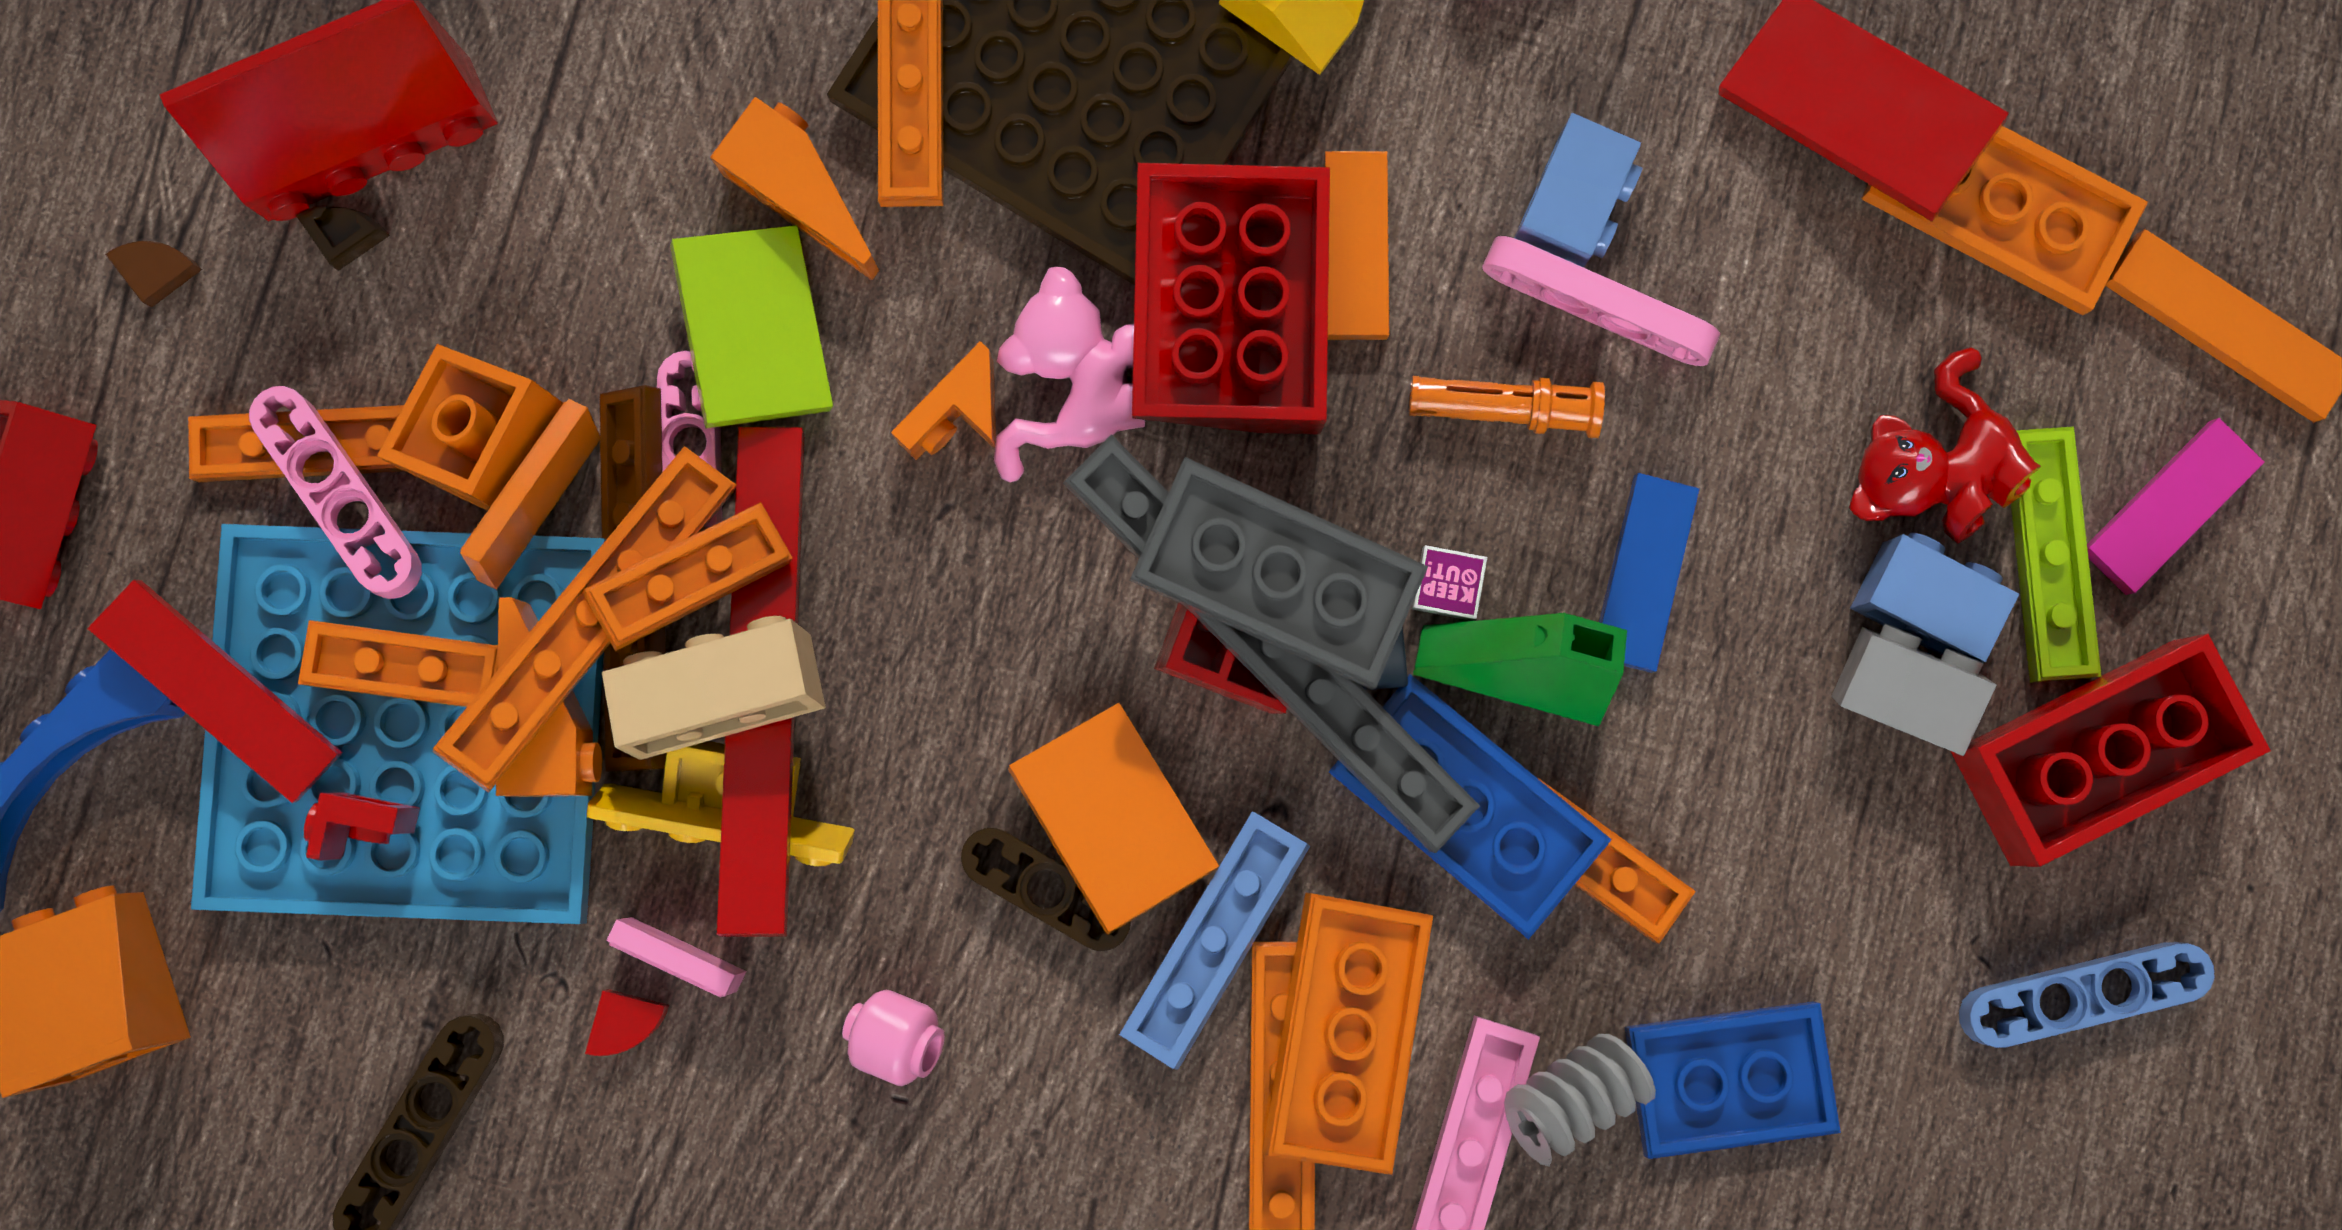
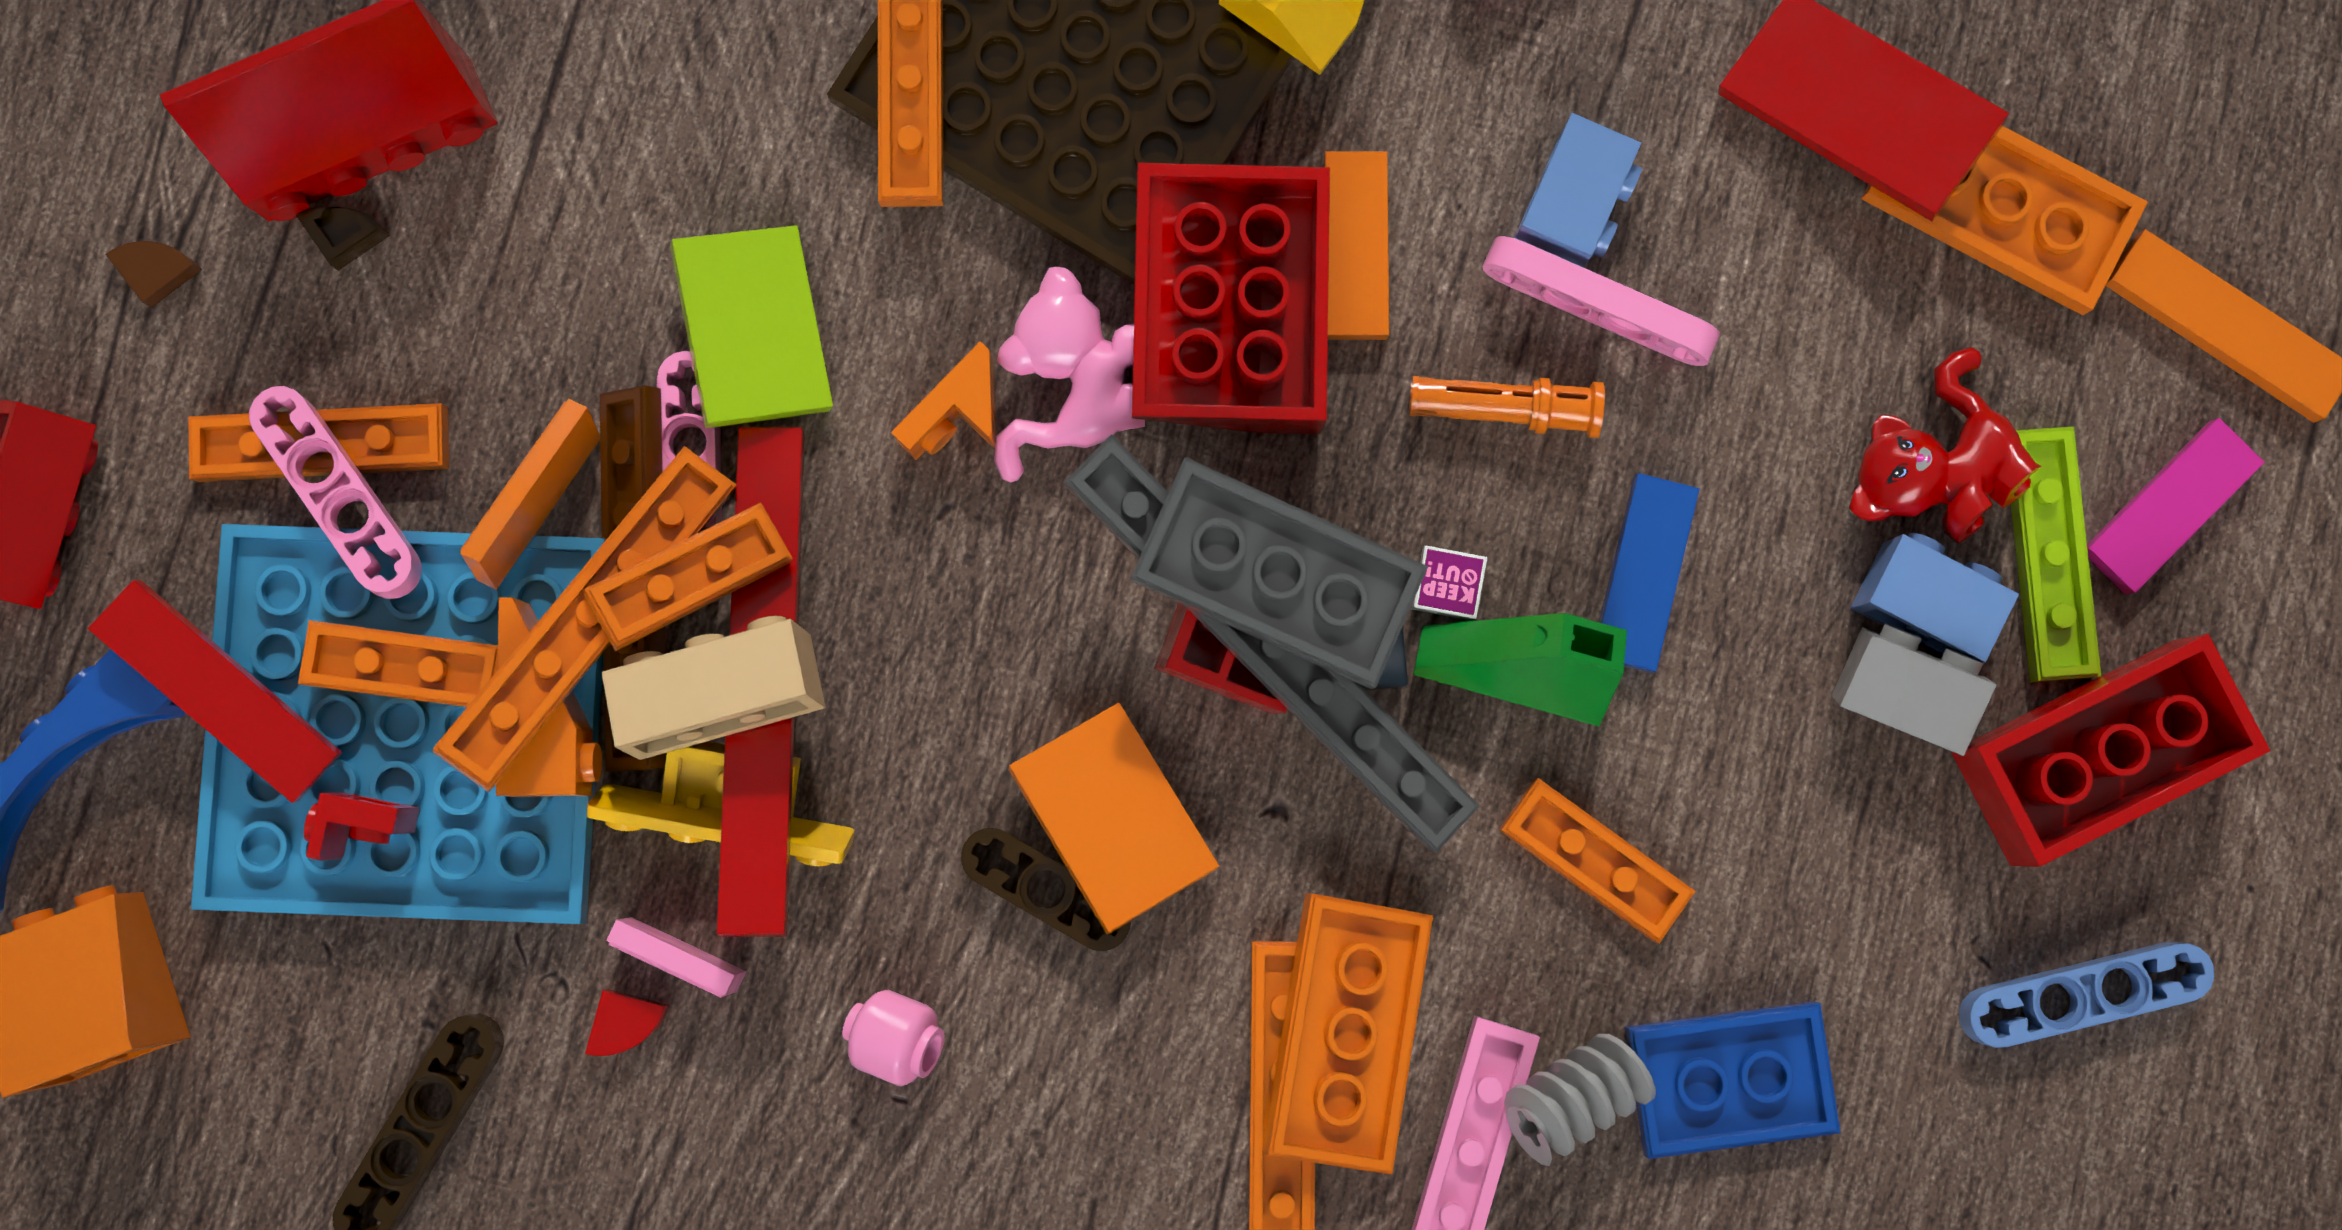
(468, 426): orange slope -> none
(779, 167): orange slope -> none
(1214, 940): medium blue plate -> none
(1521, 842): blue tile -> none

